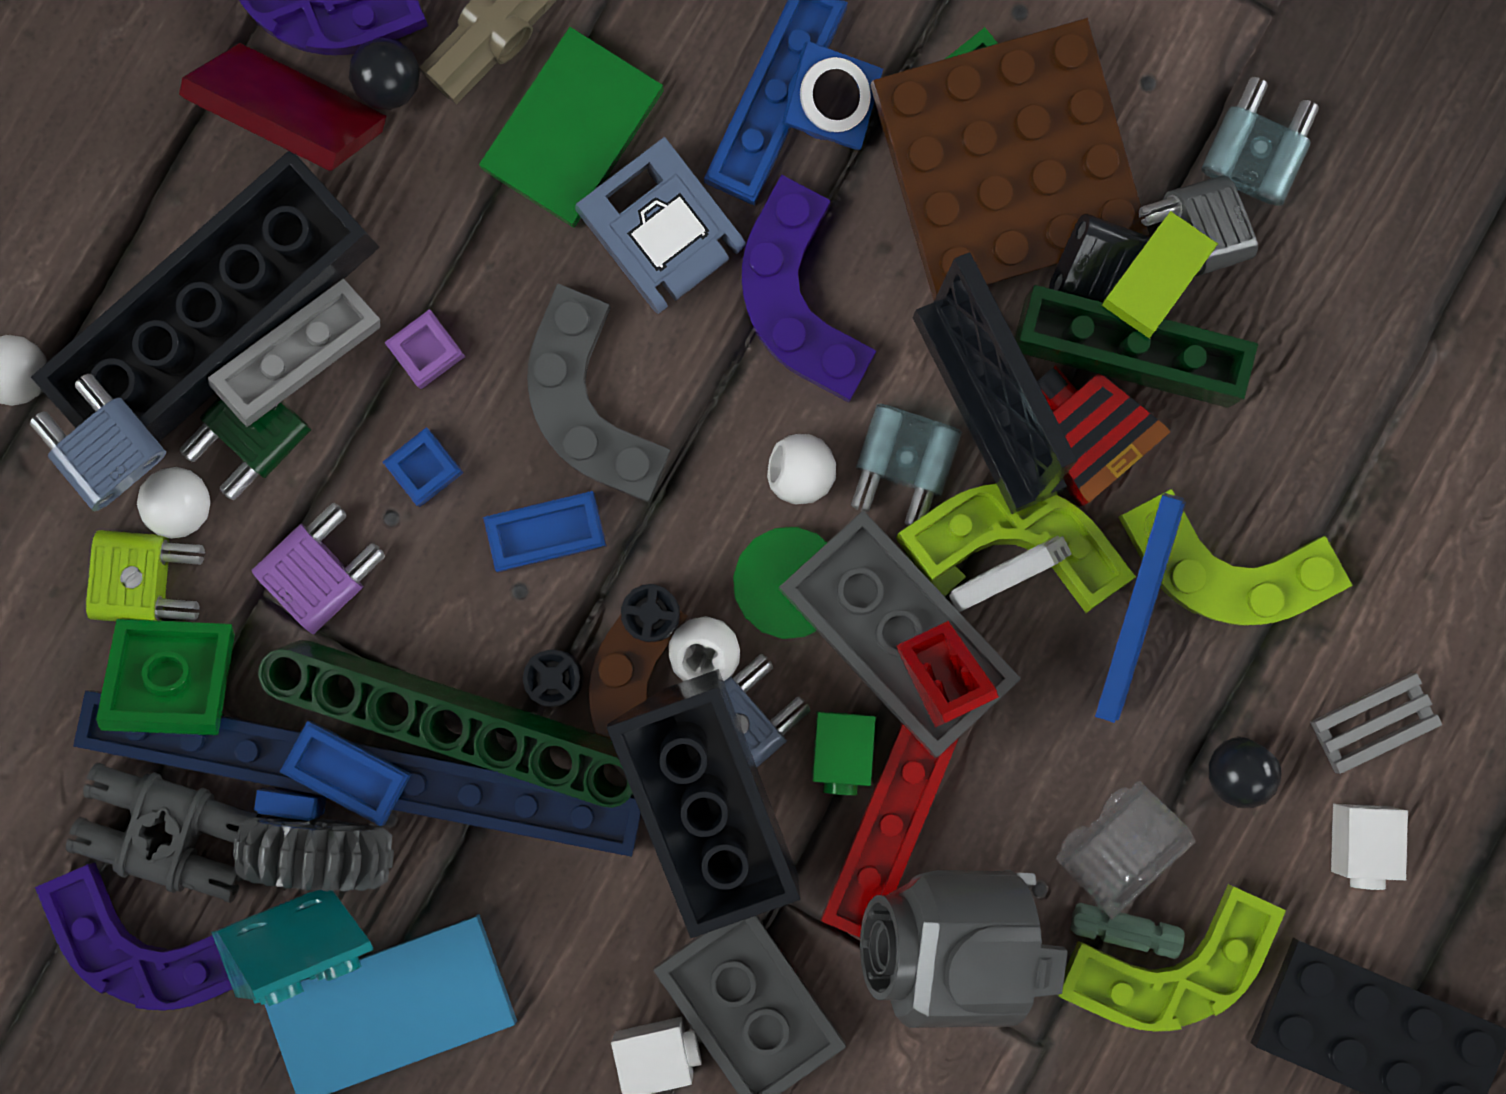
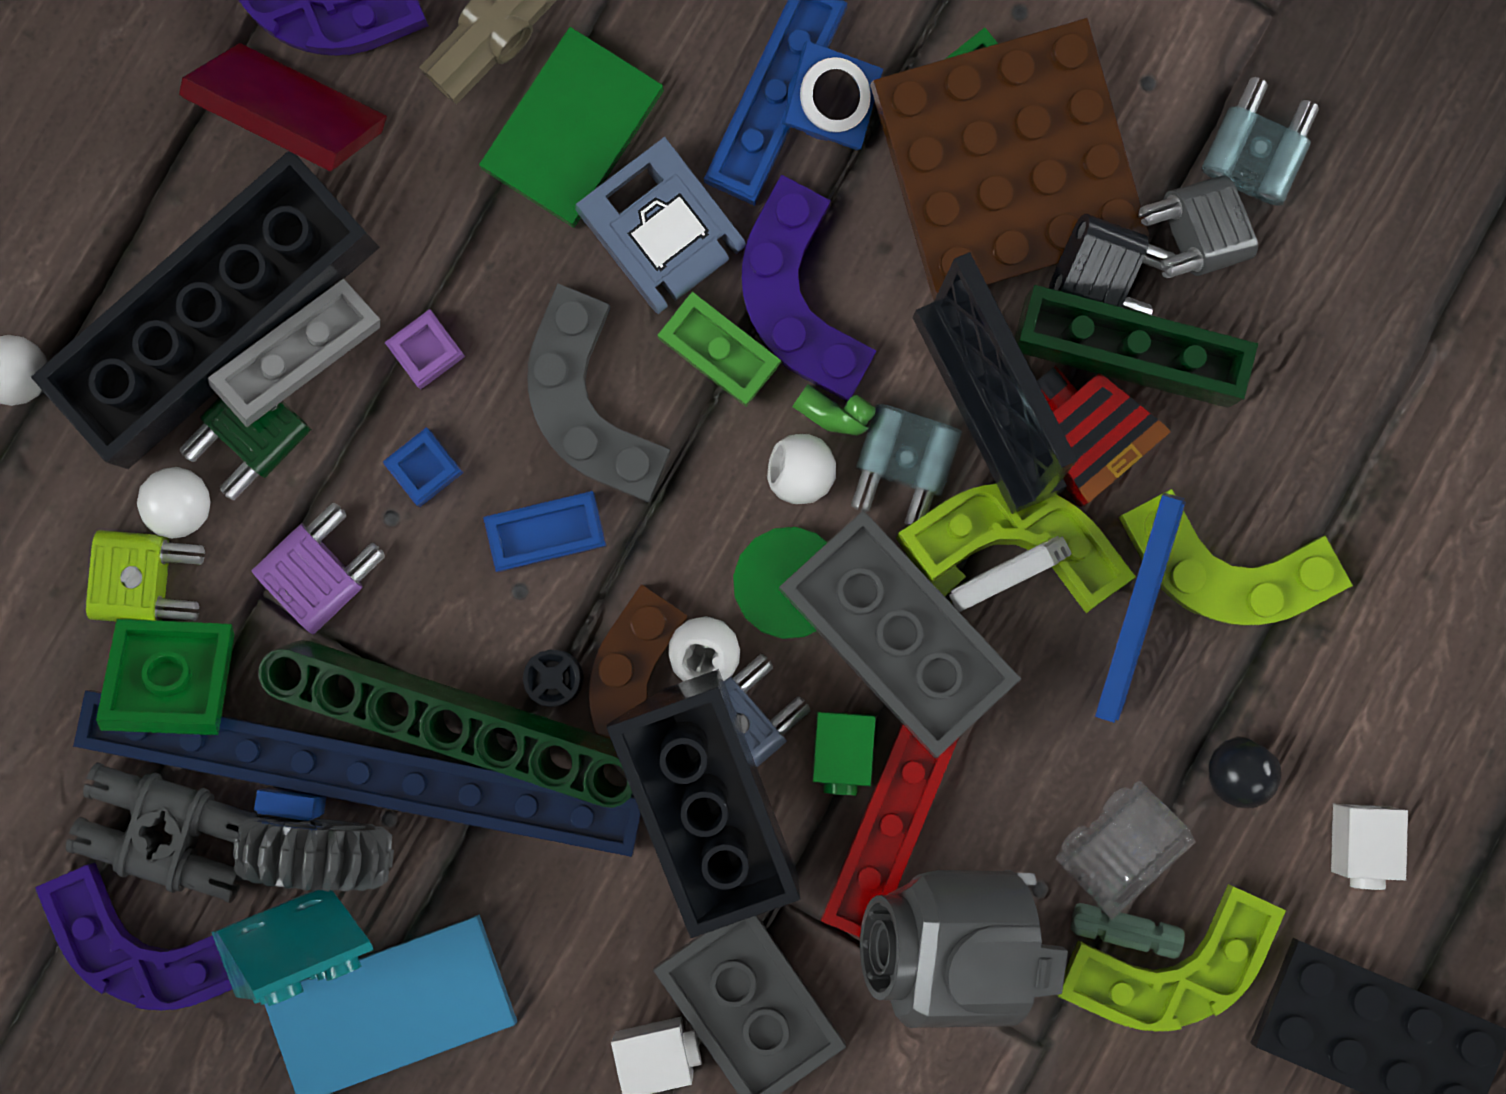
(104, 451): sand blue piece -> none
(345, 773): blue tile -> none
(384, 73): black piece -> none
(641, 612): black wheel -> none
(719, 349): none -> bright green plate
(831, 416): none -> bright green arm
(945, 674): red slope -> none
(1159, 274): lime tile -> none
(1418, 703): light grey tile -> none

